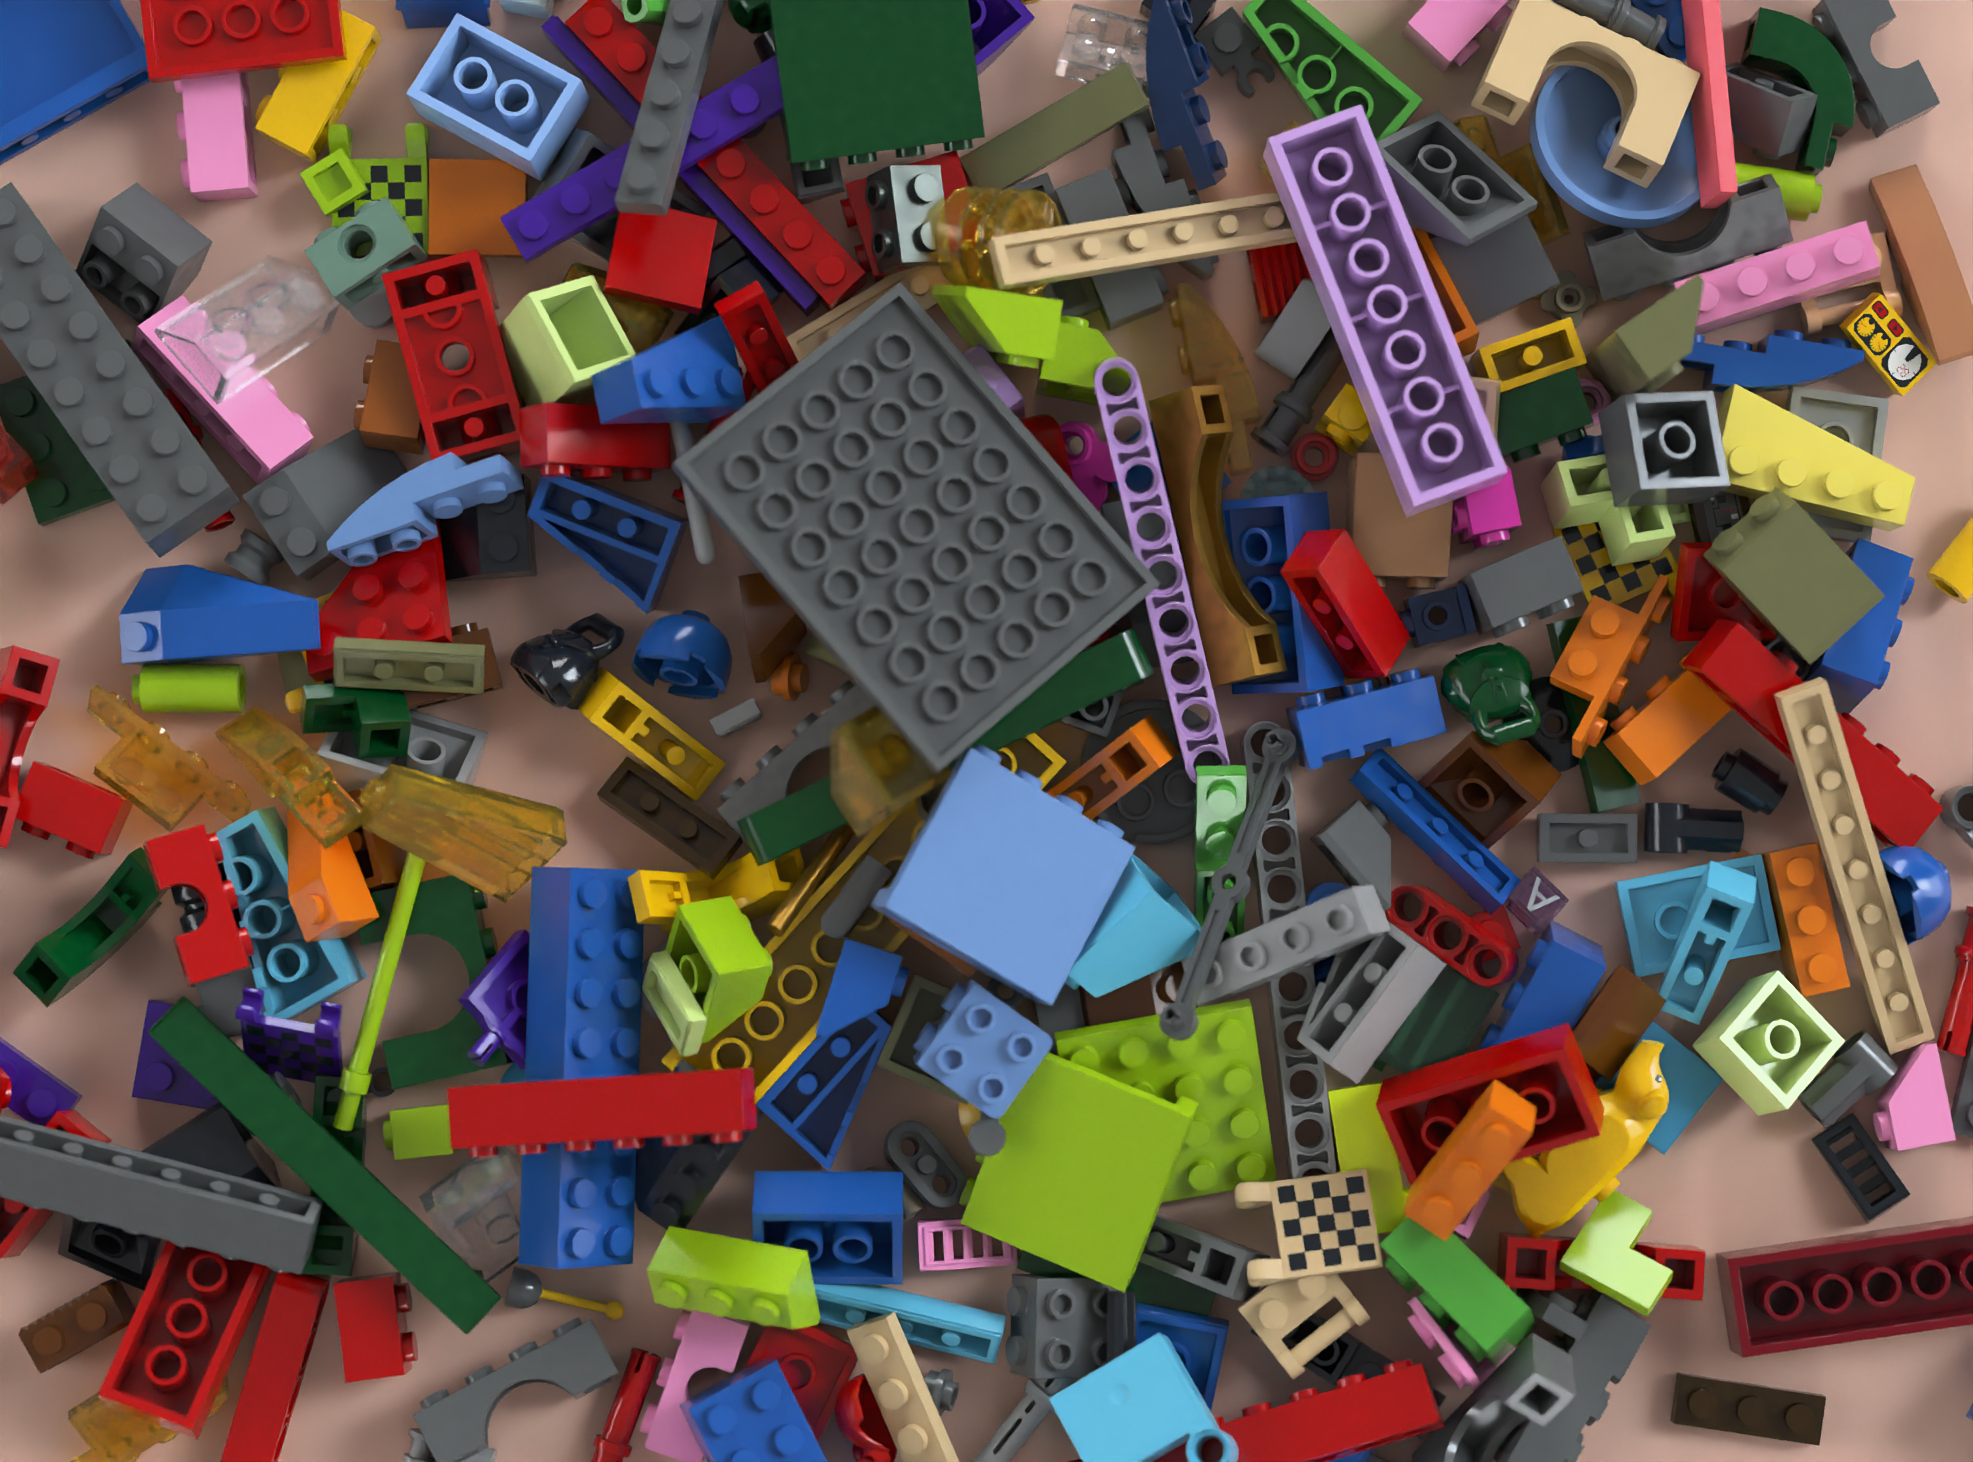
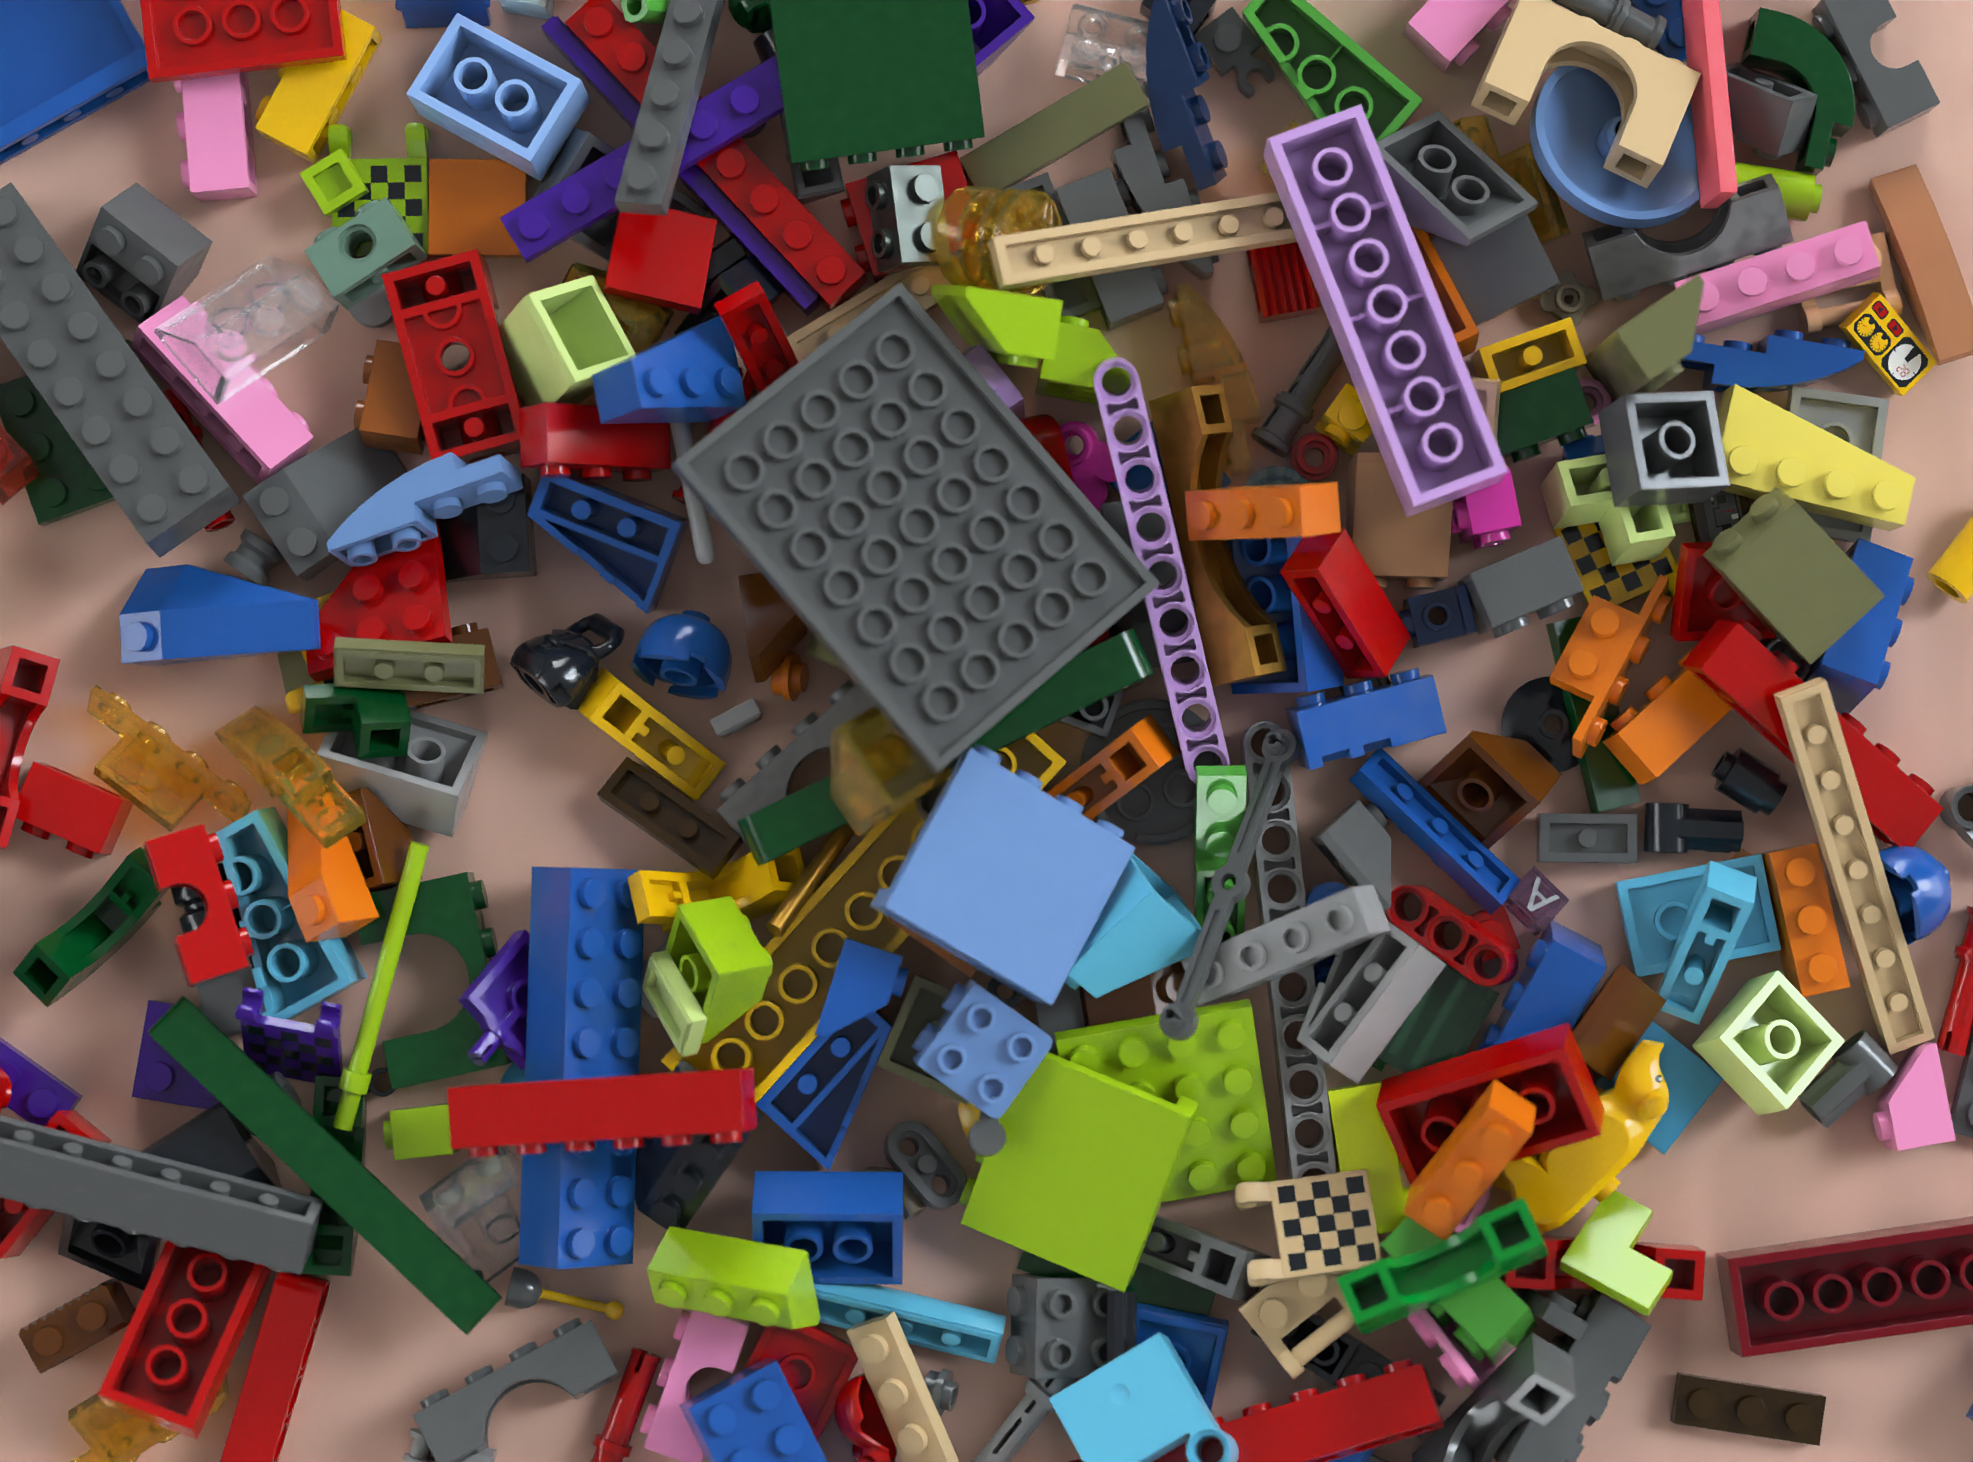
(191, 688): lime brick -> none
(375, 1326): red brick -> none
(464, 828): clear yellow slope -> none
(855, 898): dark grey bar -> none
(948, 1262): bright pink slope -> none
(1263, 511): none -> orange brick
(1295, 332): light grey panel -> none
(1413, 1282): none -> green arch
(1492, 686): dark green piece -> none
(1897, 1192): black slope -> none

